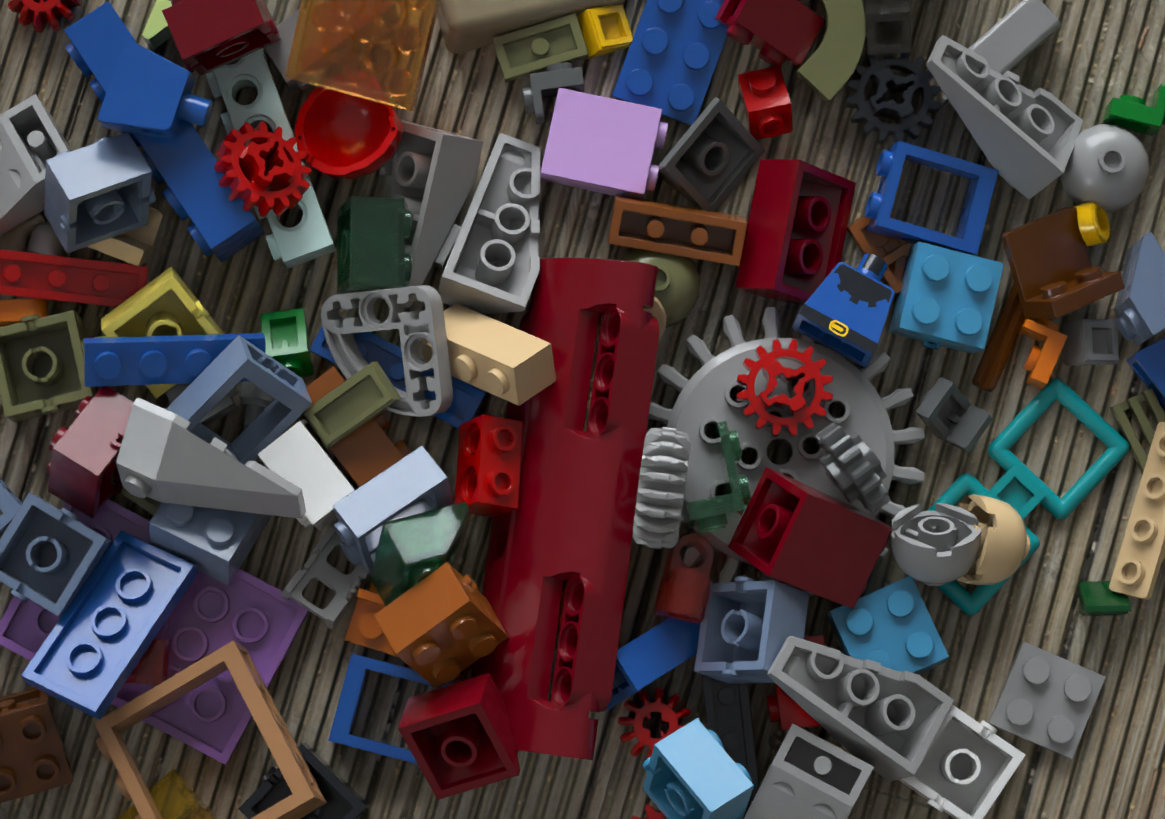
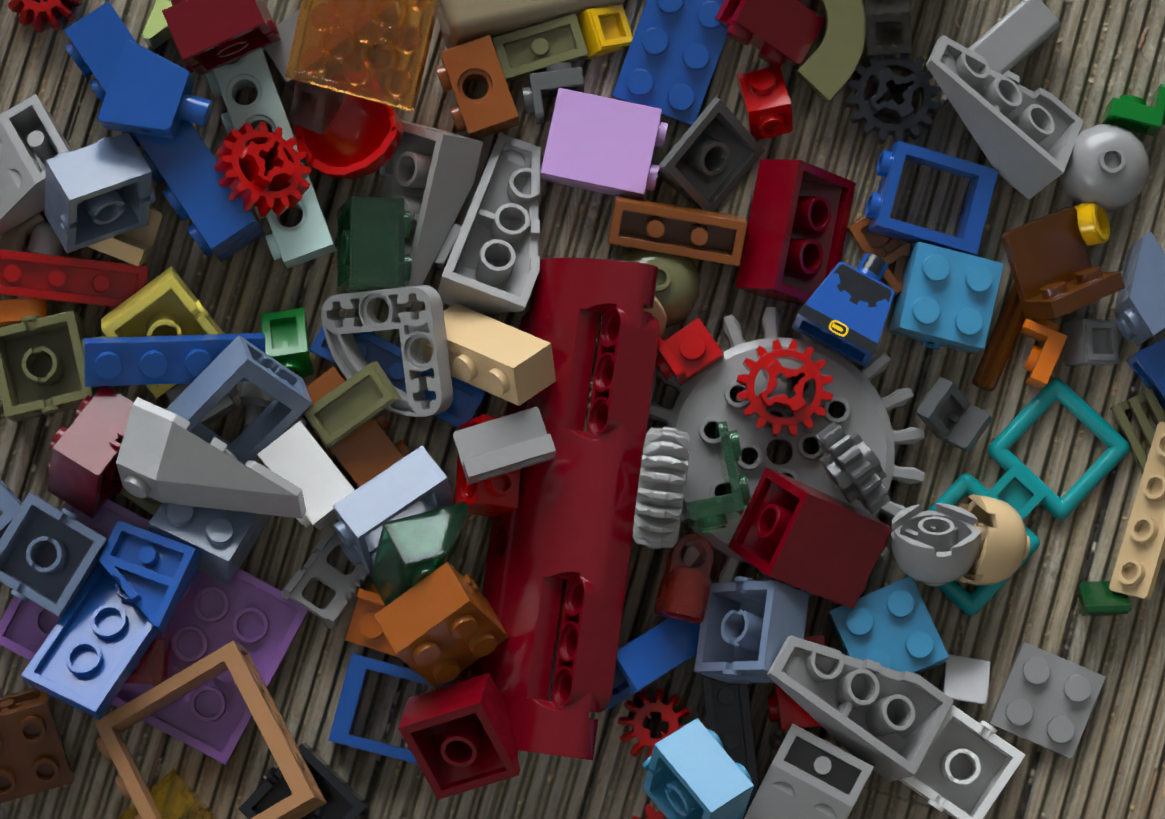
(149, 569): none -> blue wing
(314, 106): none -> clear smoke slope
(477, 62): none -> dark orange brick
(503, 445): none -> light grey panel
(687, 353): none -> red bracket
(966, 679): none -> light grey slope

